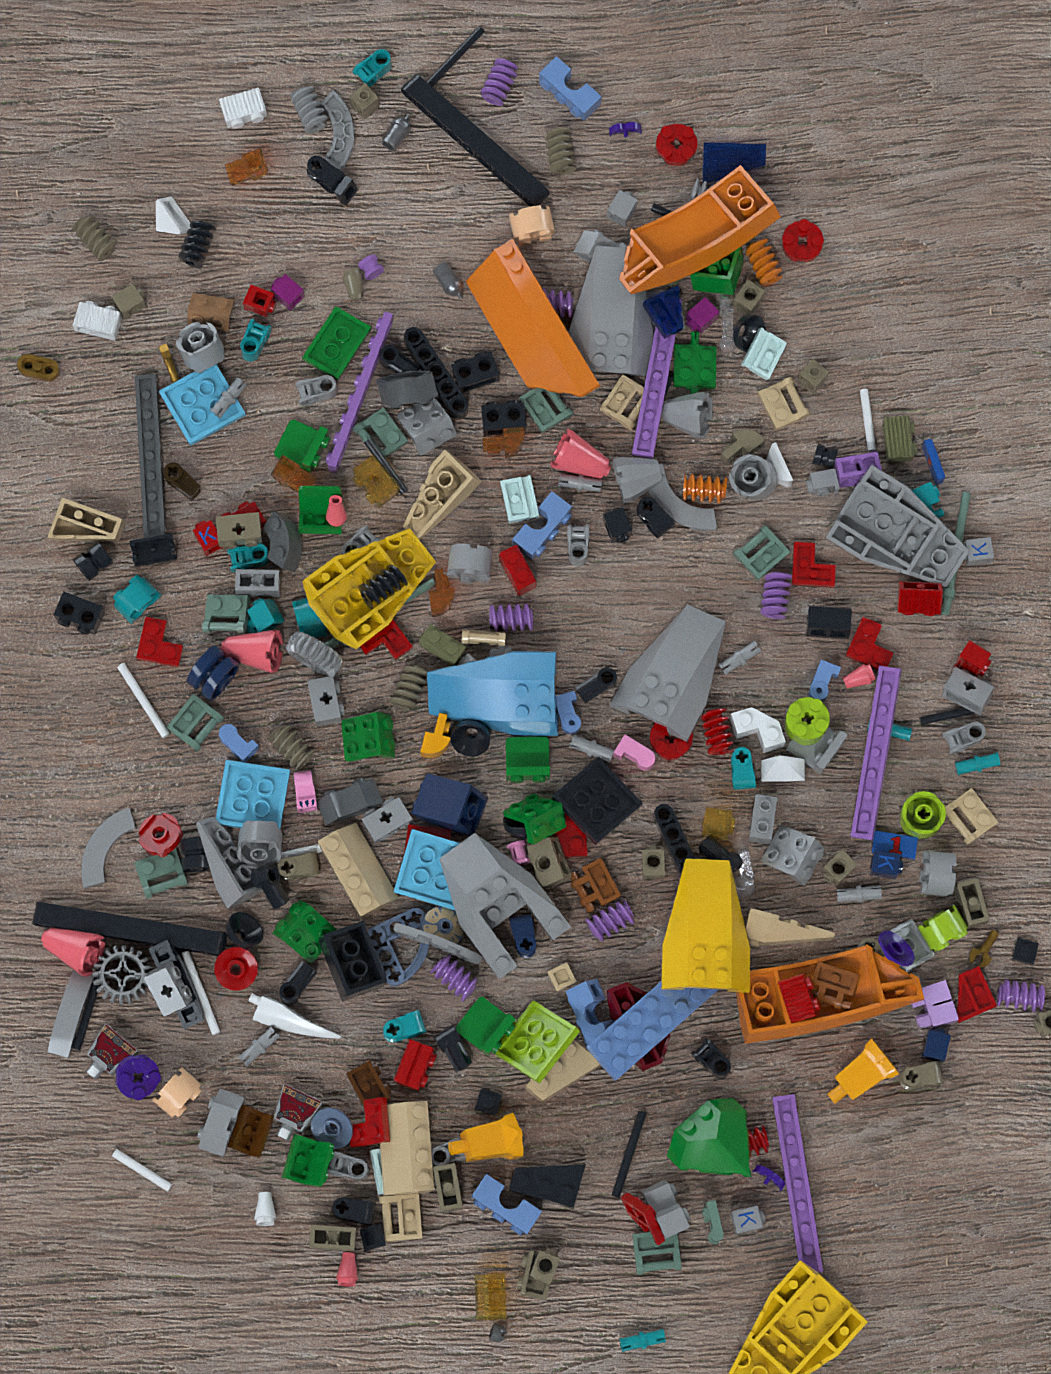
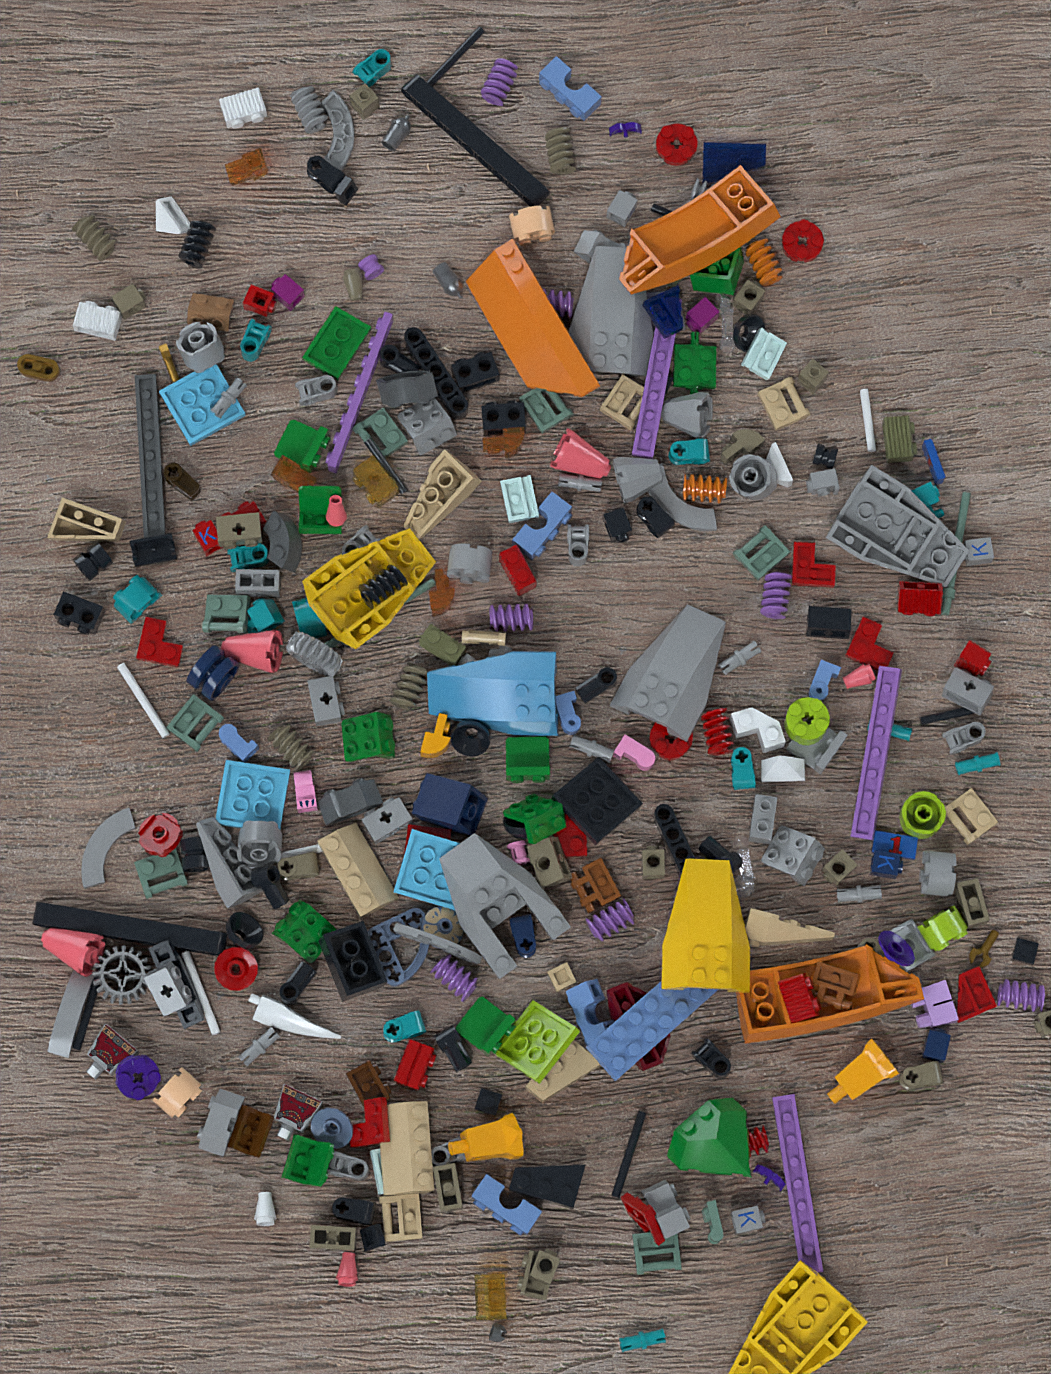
(142, 1170): white bar -> none
(392, 639): red plate -> none
(692, 452): none -> teal piece
(718, 823): clear yellow brick -> none
(852, 468): medium lavender brick -> none

